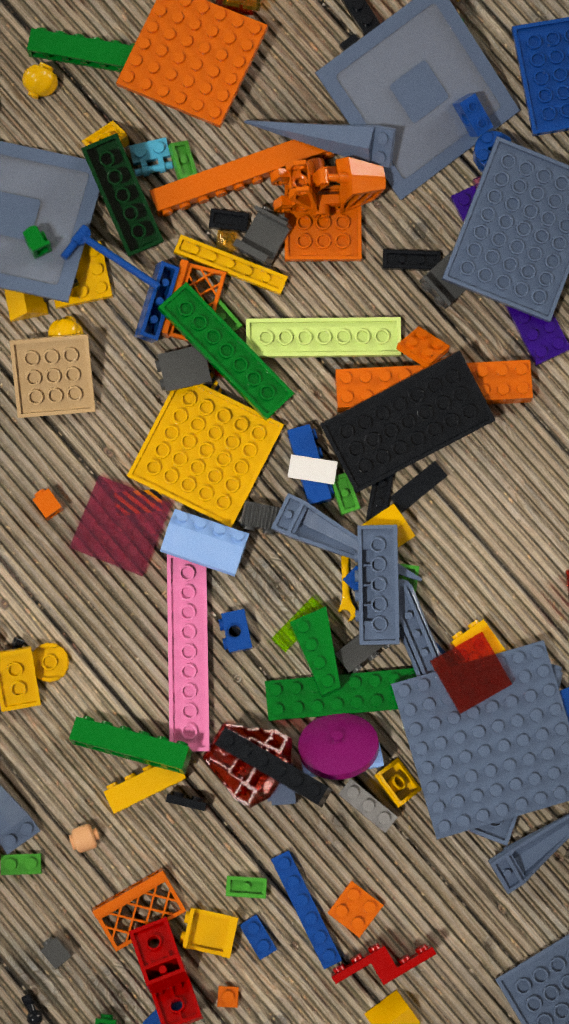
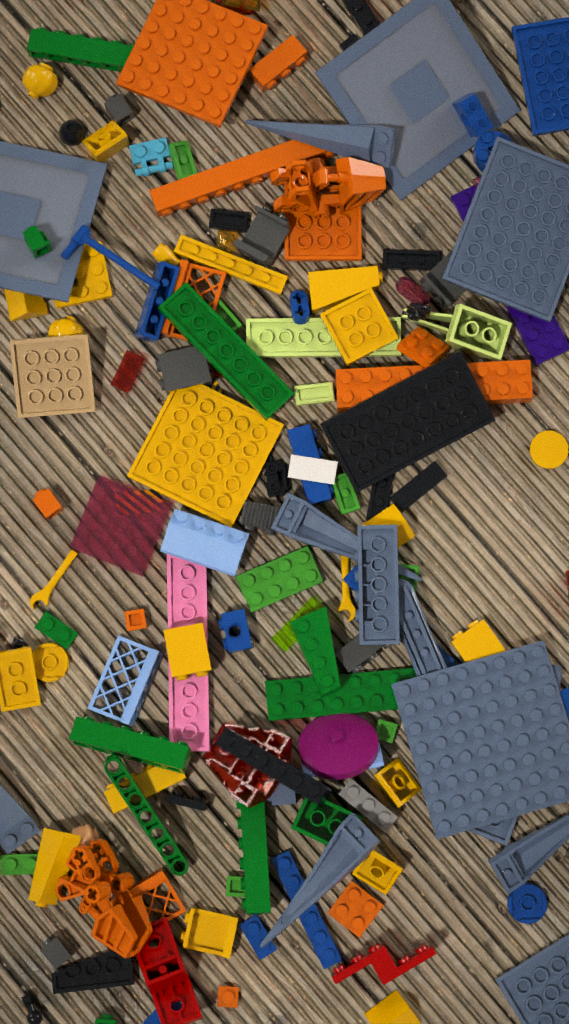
(44, 594): none -> yellow piece
(50, 865): none -> yellow slope
(56, 630): none -> green plate
(72, 132): none -> black brick
(94, 973): none -> black wing
(118, 109): none -> dark grey brick
(121, 926): none -> orange piece
(122, 194): dark green brick -> none
(127, 371): none -> clear red plate
(135, 620): none -> orange plate
(140, 688): none -> light blue fence
(147, 824): none -> green beam
(165, 254): none -> yellow cone
(187, 651): none -> yellow panel
(254, 859): none -> green brick
(272, 468): none -> black piece
(278, 64): none -> orange brick
(279, 579): none -> bright green plate
(303, 306): none -> blue beam
(314, 394): none -> yellowish green tile
(320, 822): none -> green brick
(336, 286): none -> yellow slope
(344, 852): none -> sand blue plate
(359, 326): none -> yellow plate
(378, 872): none -> yellow slope
(386, 730): none -> bright green plate
(411, 291): none -> clear pink plate
(468, 329): none -> yellowish green slope
(470, 673): clear red plate -> none
(527, 903): none -> blue tile
(548, 449): none -> yellow tile

